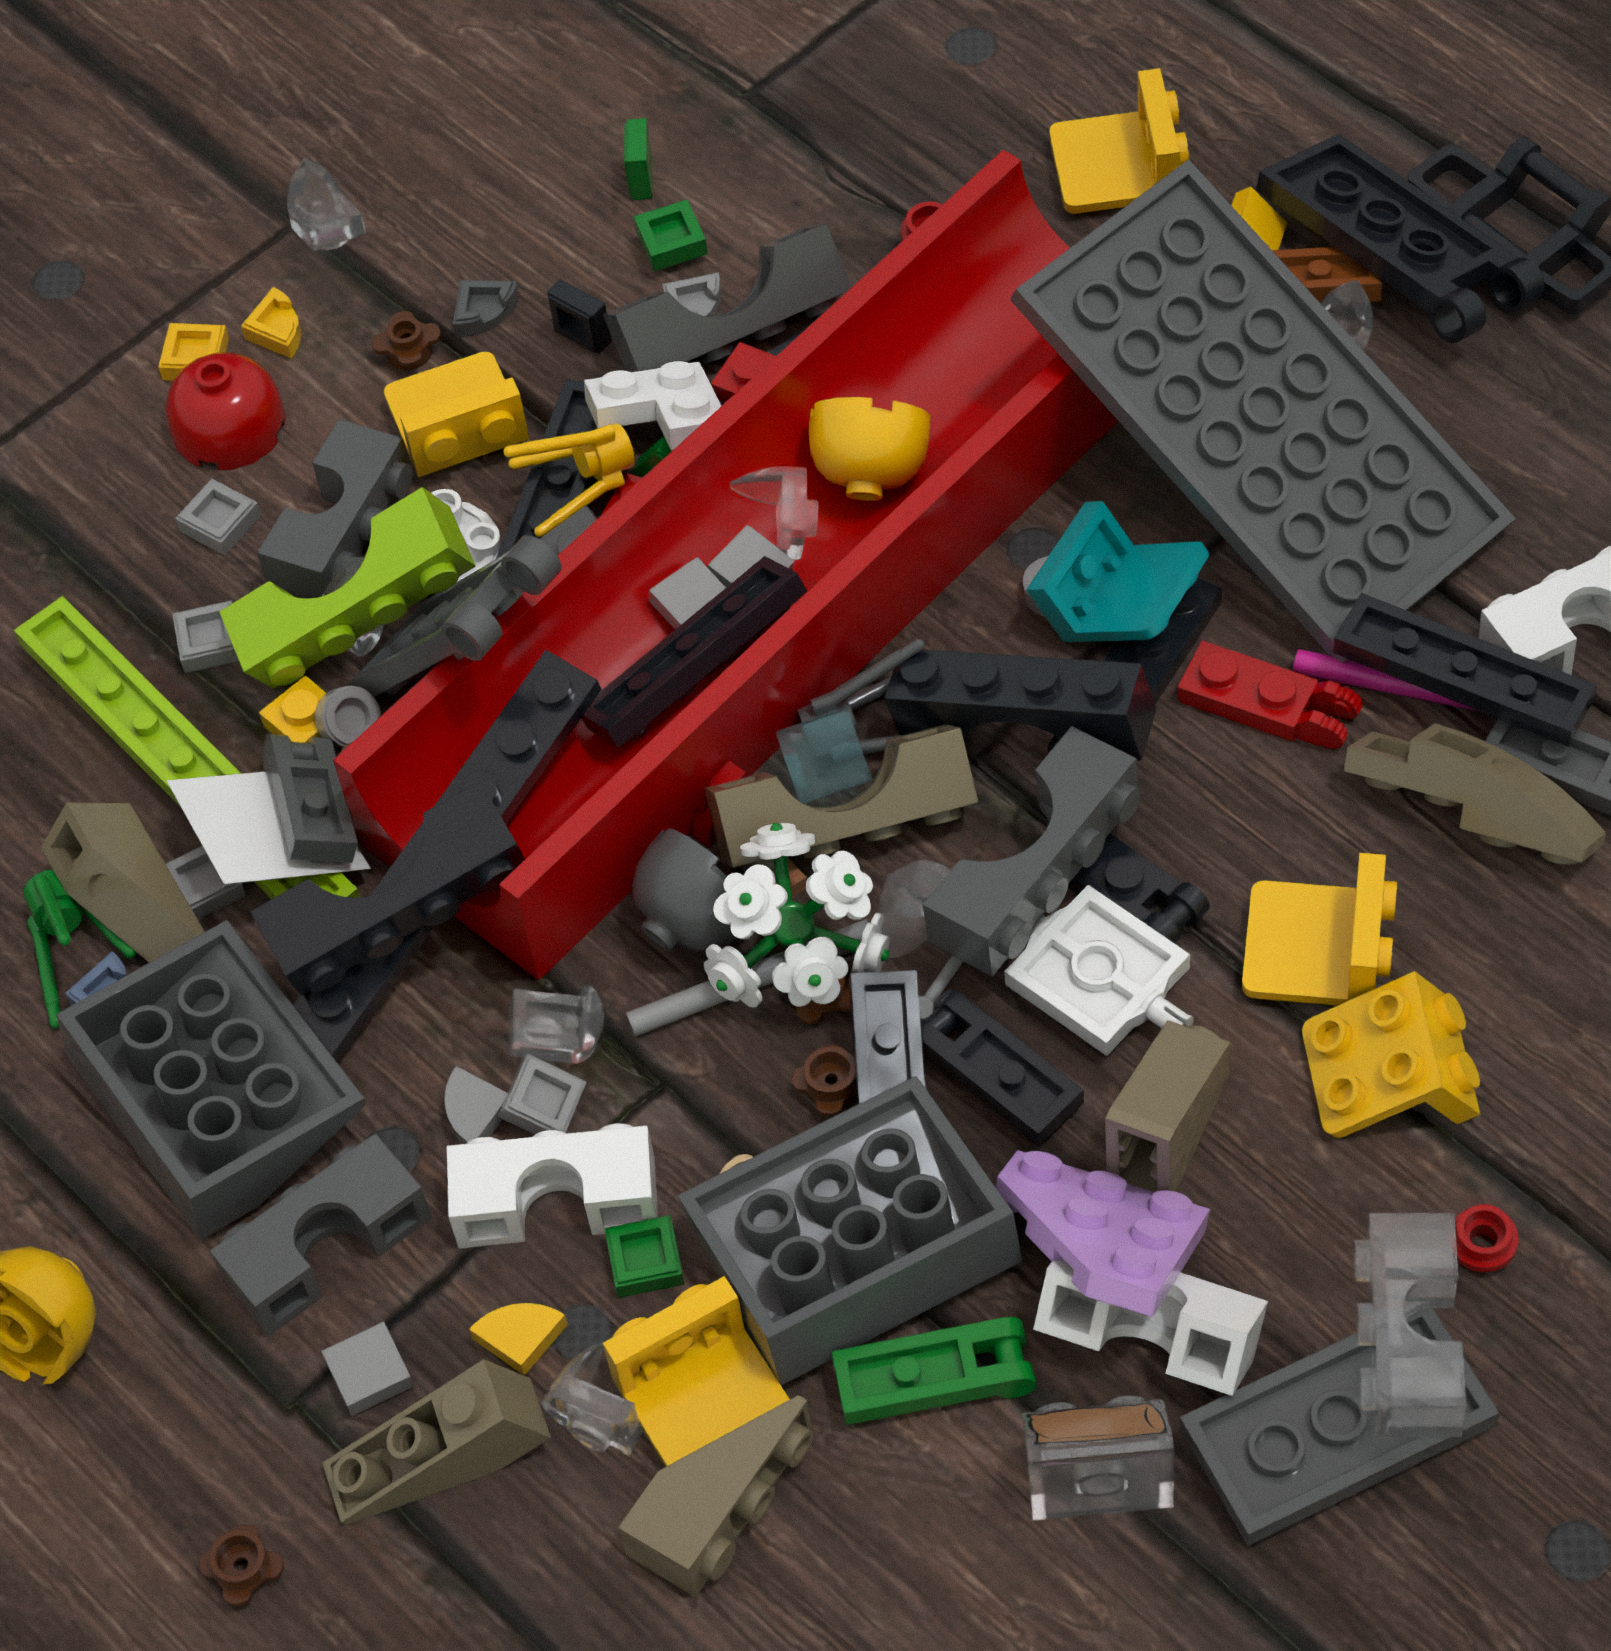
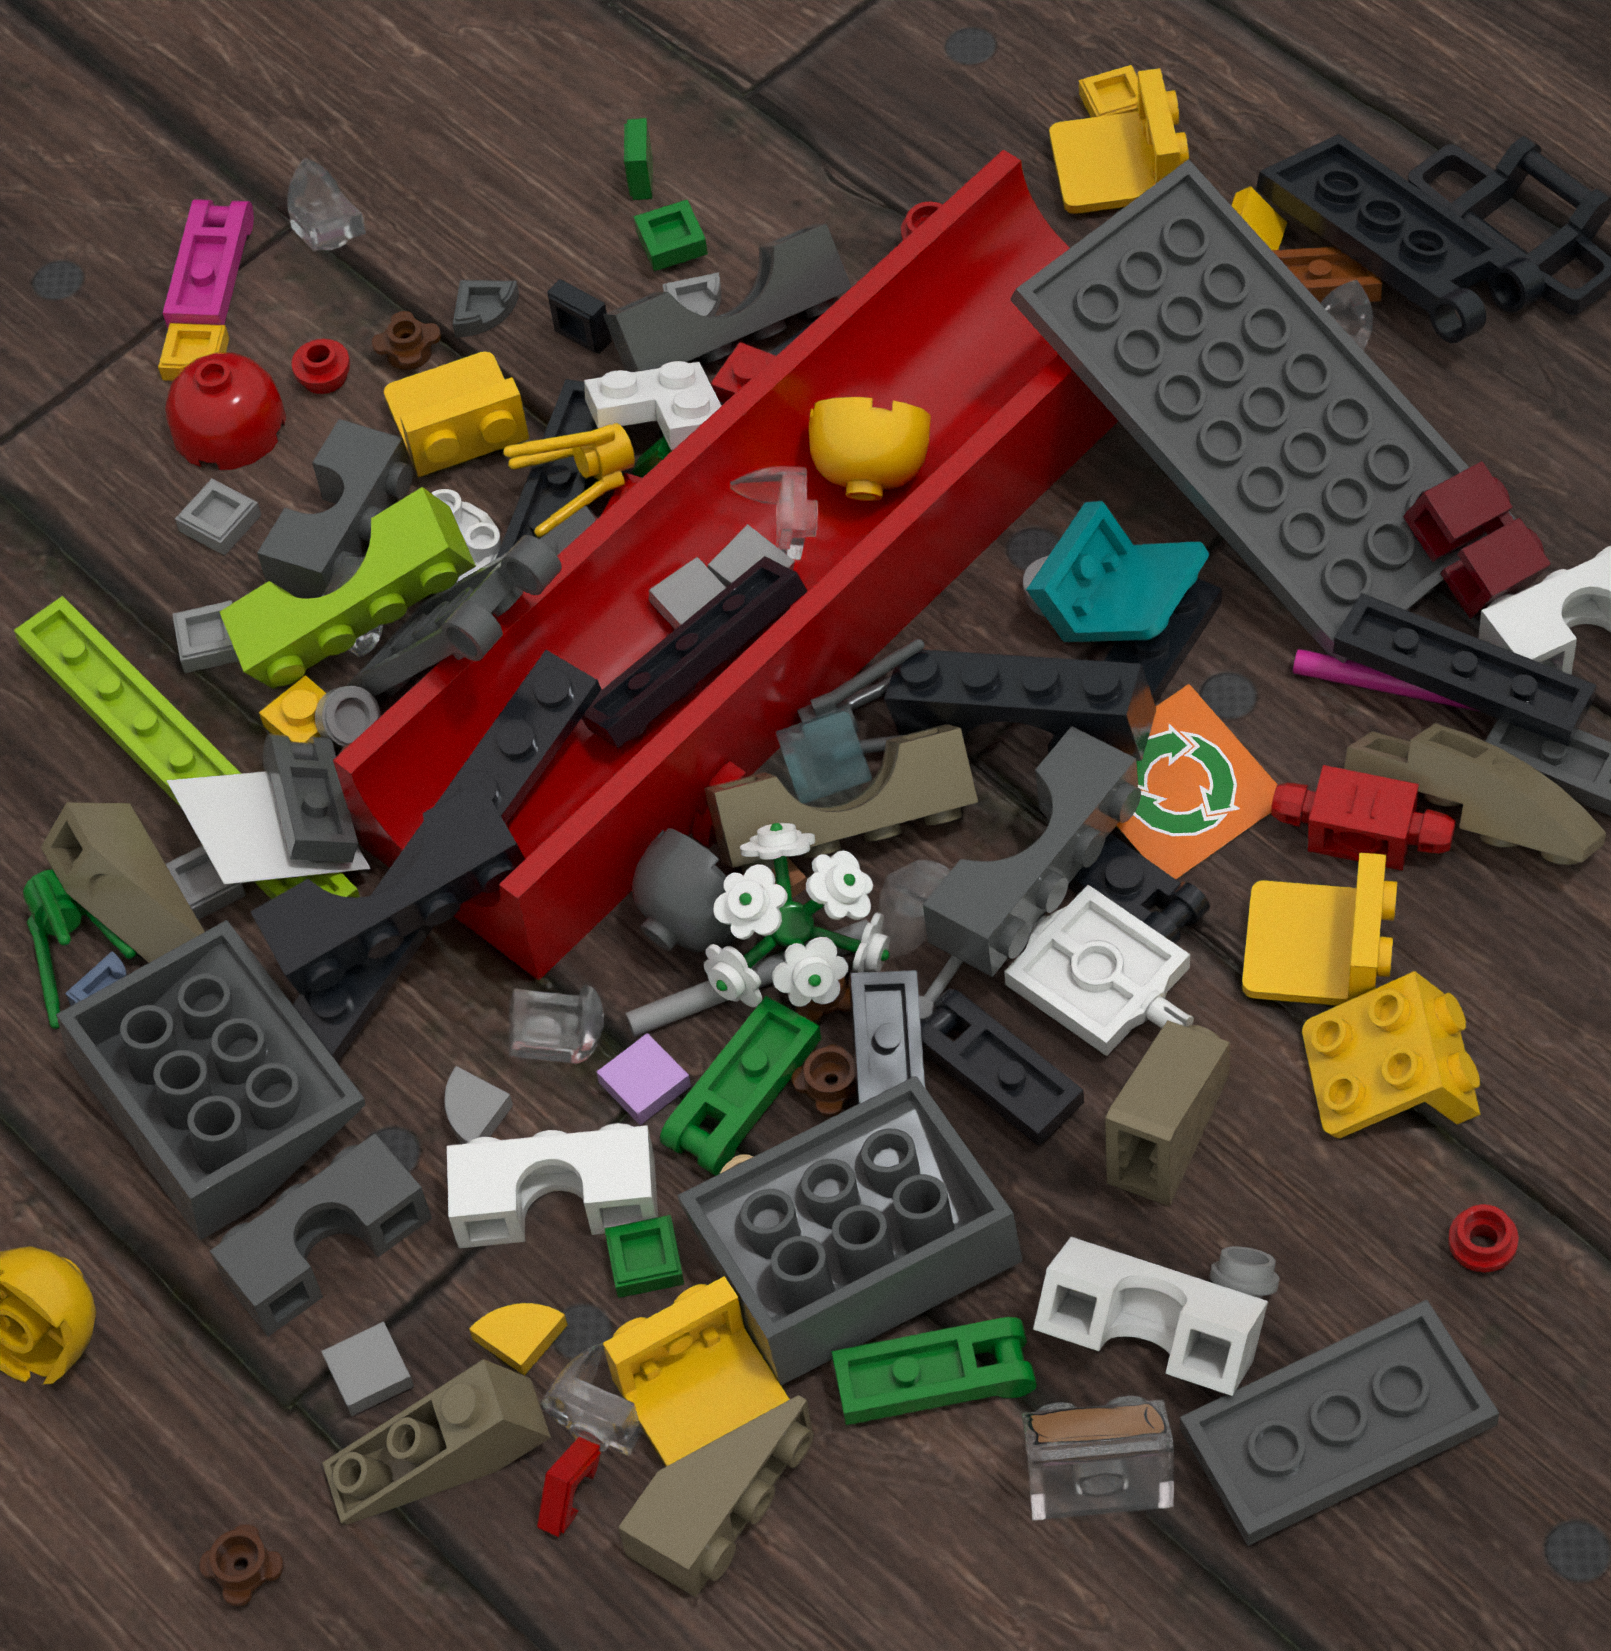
(208, 262): none -> dark pink plate
(274, 324): yellow tile -> none
(321, 365): none -> red plate
(541, 1097): light grey tile -> none
(561, 1483): none -> red tile
(643, 1079): none -> lavender tile
(741, 1084): none -> green plate
(1110, 92): none -> yellow tile
(1113, 1234): lavender plate -> none
(1194, 786): none -> orange sticker
(1245, 1271): none -> light grey plate
(1267, 696): red hinge -> none
(1362, 815): none -> red piece
(1413, 1380): clear arch -> none
(1460, 513): none -> dark red piece

